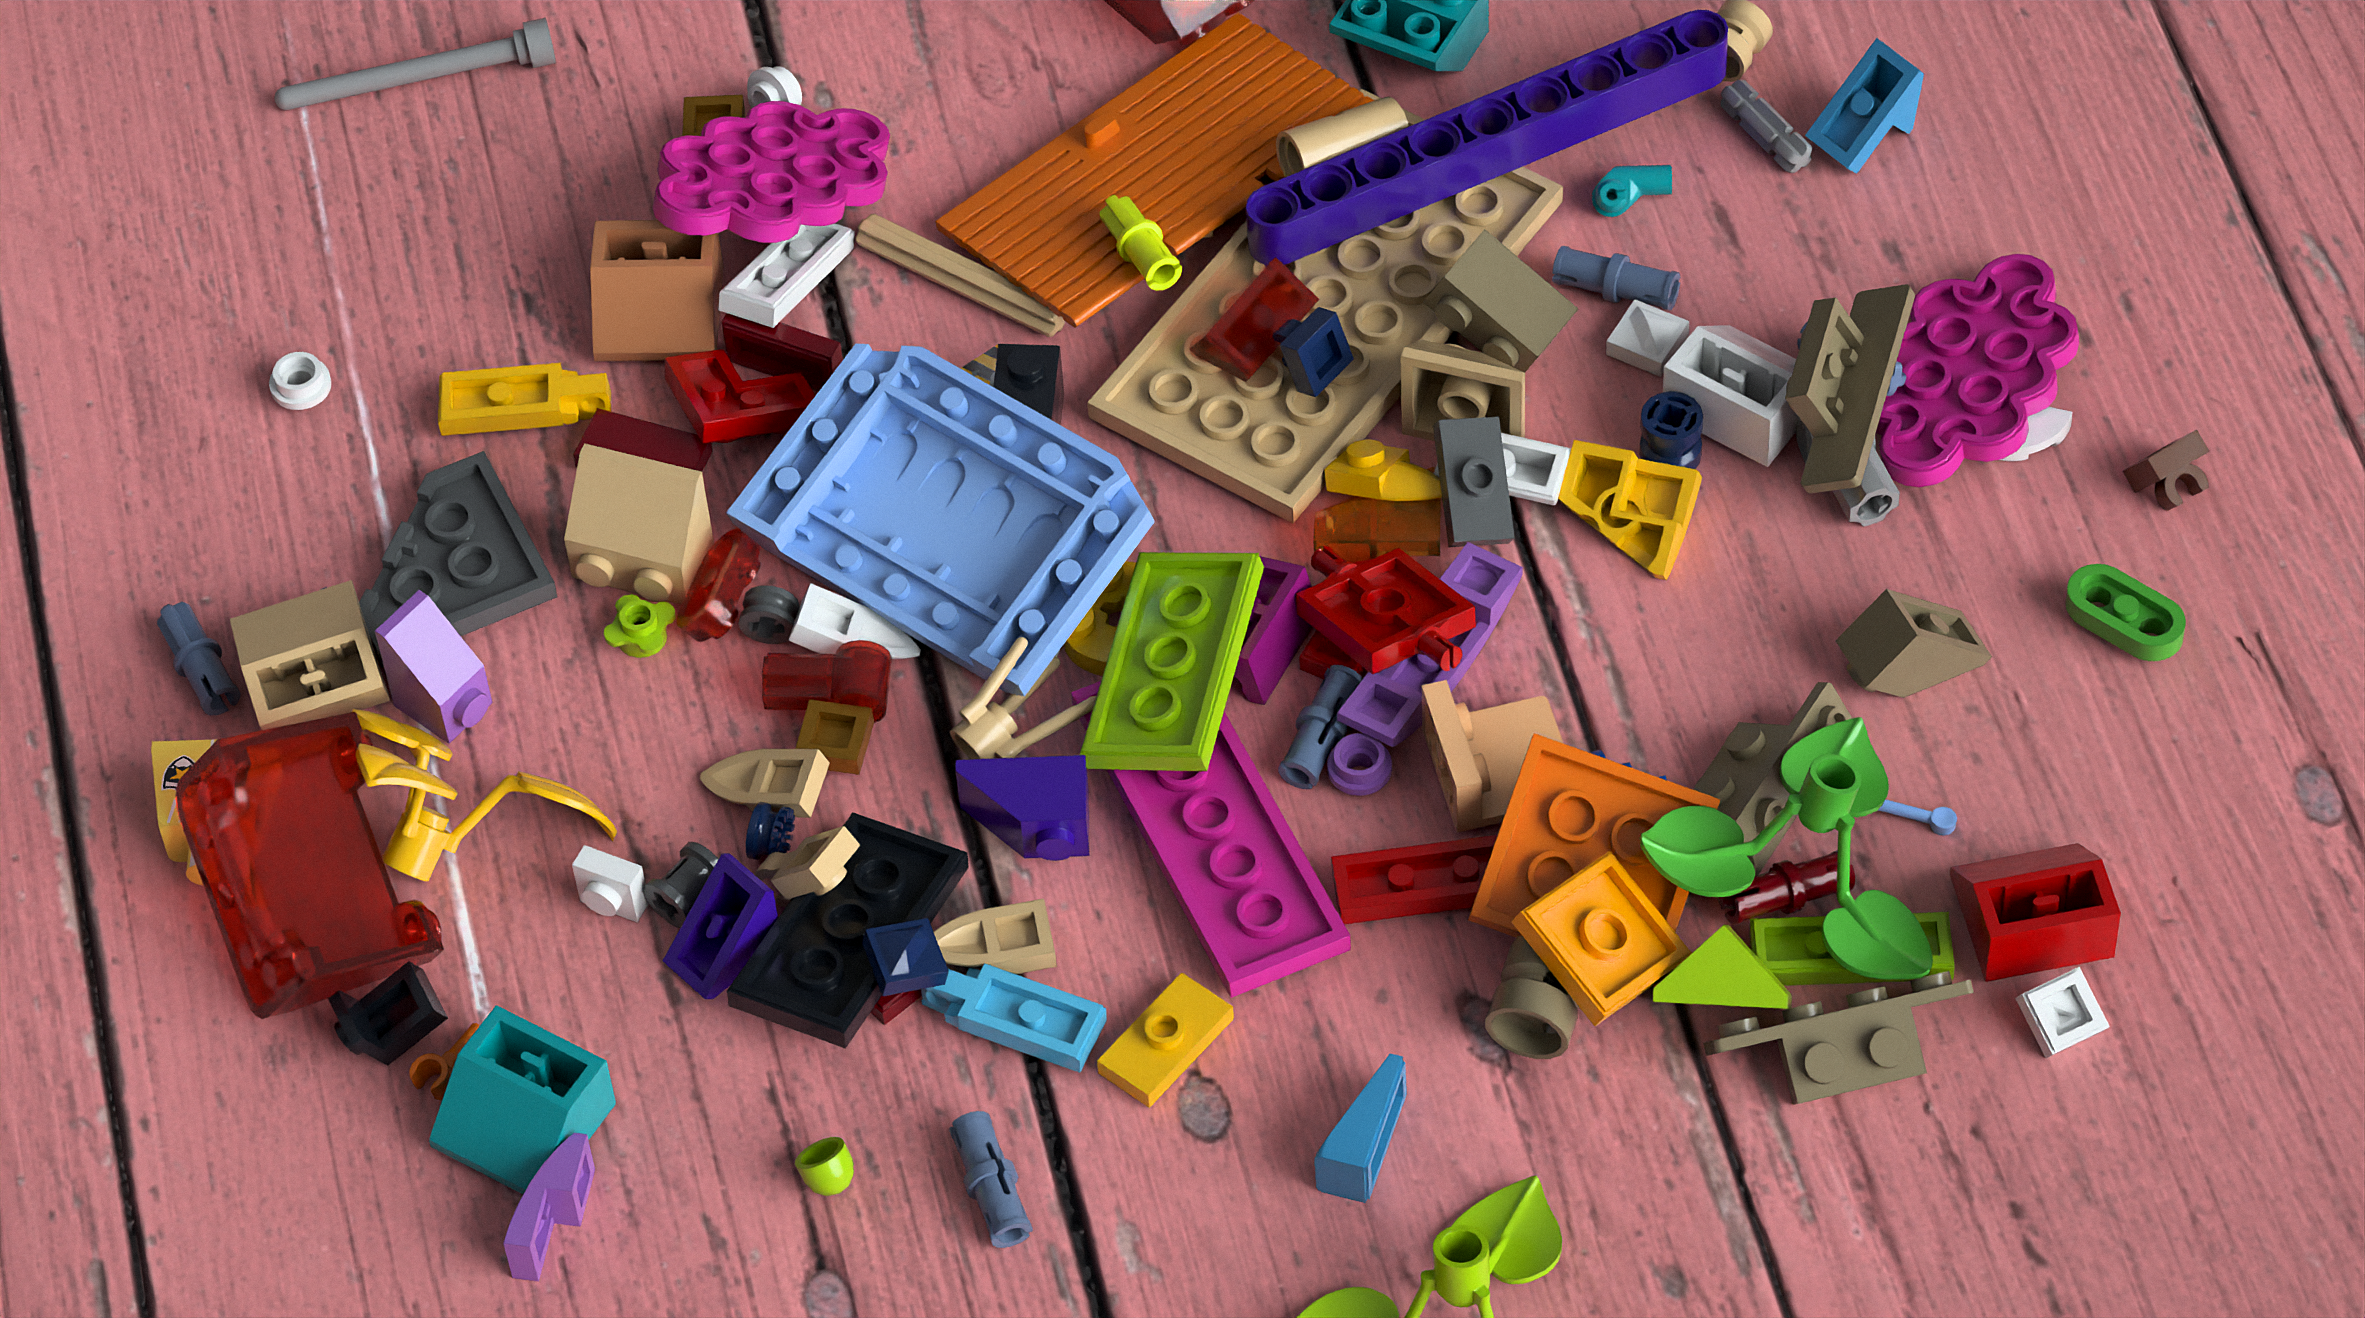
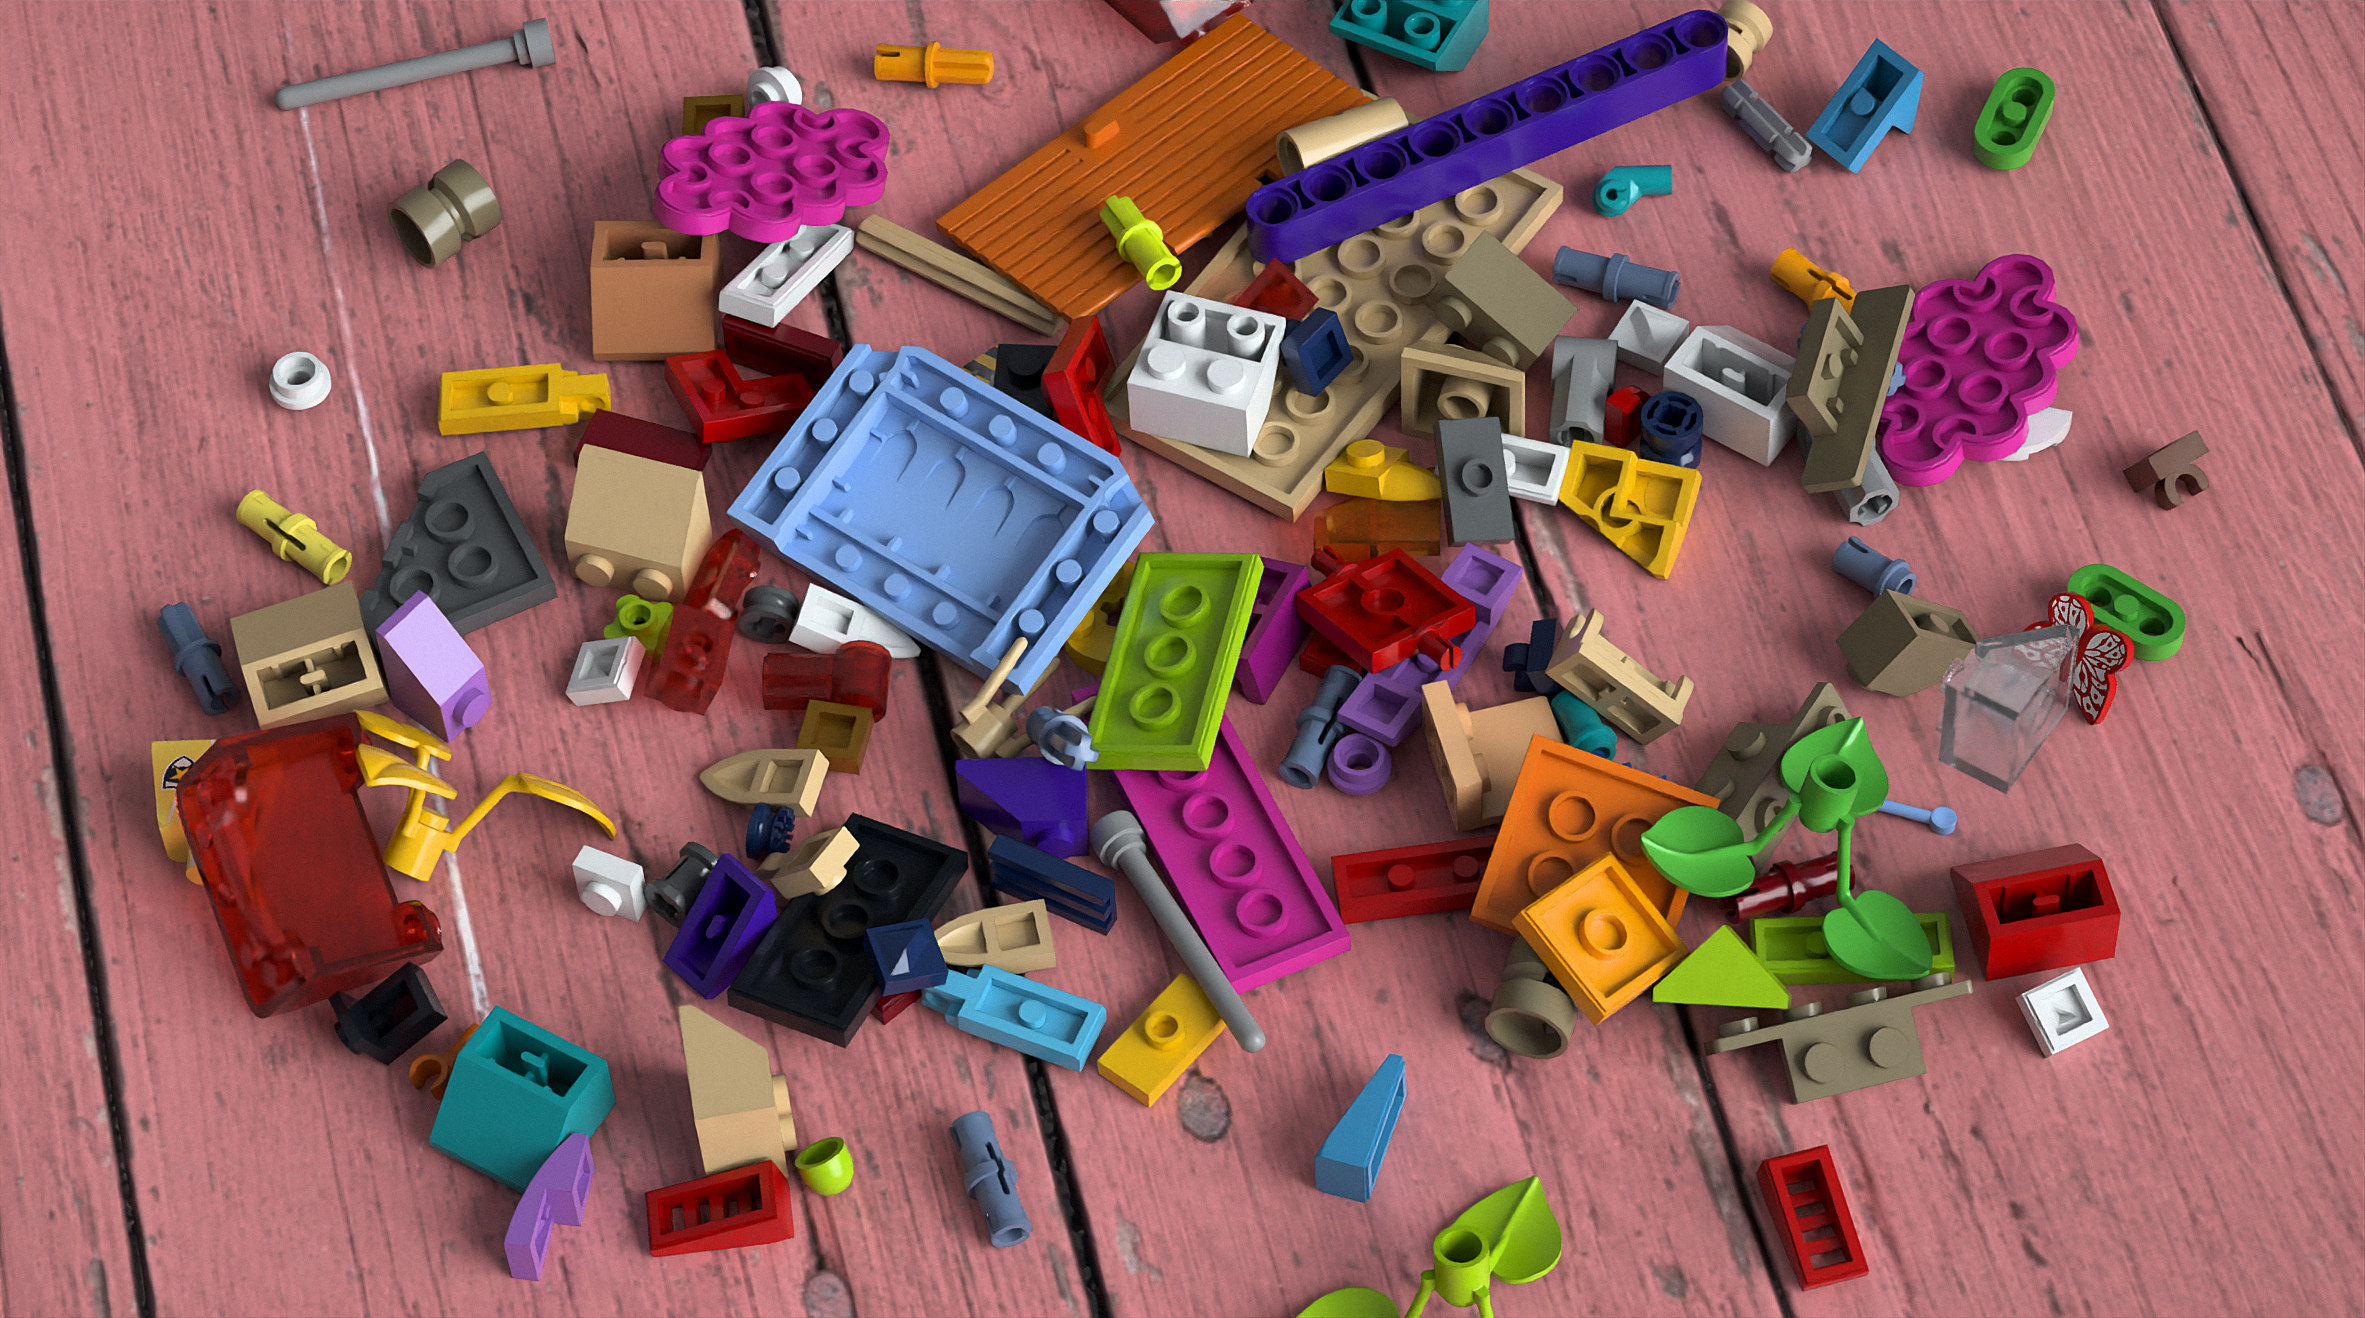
(294, 537): none -> light yellow pin
(451, 209): none -> dark tan wheel
(605, 671): none -> white tile
(689, 659): none -> clear red brick
(735, 1099): none -> tan slope
(748, 1228): none -> red slope
(933, 64): none -> light orange axle
(1061, 738): none -> sand blue axle
(1065, 887): none -> dark blue tile
(1077, 381): none -> red plate
(1121, 844): none -> light grey piece
(1206, 373): none -> white slope
(1532, 659): none -> dark blue tile
(1581, 383): none -> light grey piece
(1582, 725): none -> teal pin
(1615, 682): none -> tan hinge
(1624, 415): none -> red tile
(1809, 281): none -> light orange pin
(1818, 1166): none -> red slope
(1872, 568): none -> sand blue pin
(2006, 702): none -> clear slope
(2008, 129): none -> bright green plate
(2099, 654): none -> red animal

